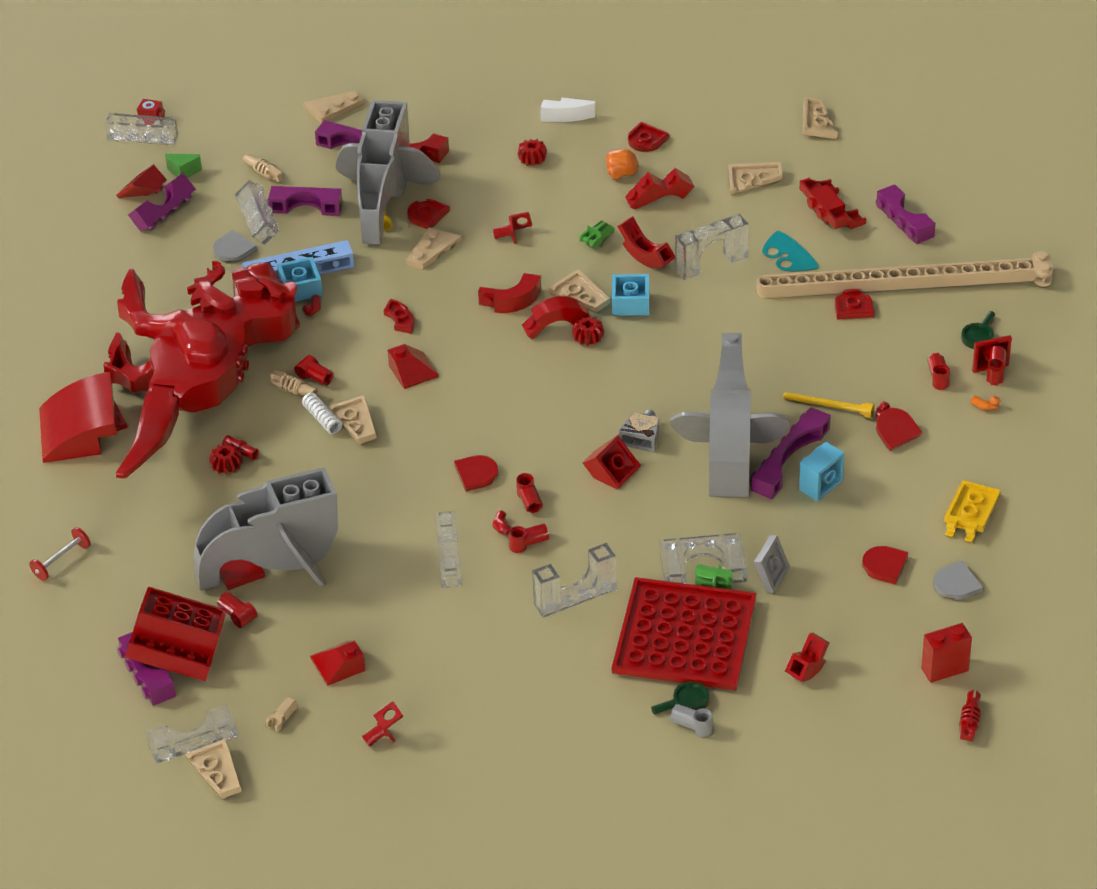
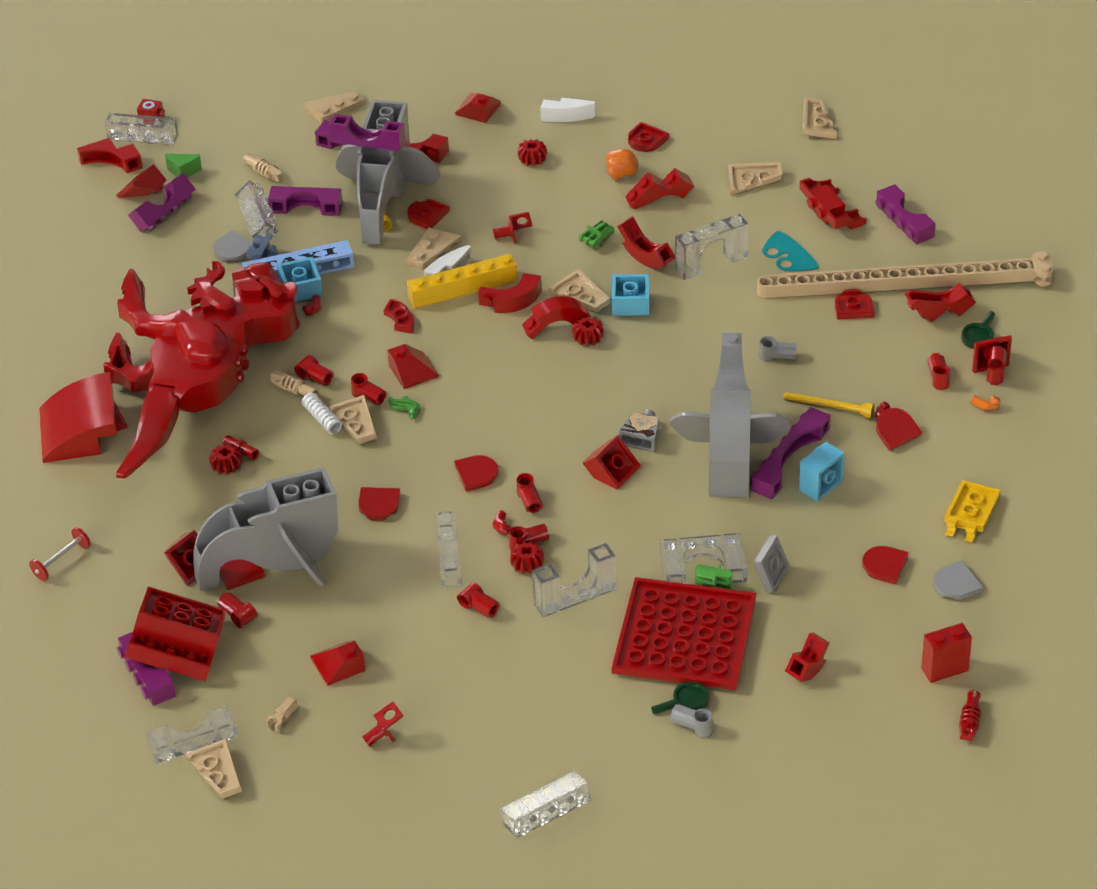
(105, 152): none -> red arch
(182, 556): none -> red slope
(264, 250): none -> sand blue hips
(346, 131): none -> magenta arch
(361, 386): none -> red piece
(378, 502): none -> red tile
(405, 404): none -> bright green piece
(451, 260): none -> white slope
(461, 281): none -> yellow brick
(474, 597): none -> red piece
(478, 107): none -> red slope
(526, 557): none -> red gear
(545, 804): none -> clear brick
(771, 349): none -> light grey piece
(933, 304): none -> red arch

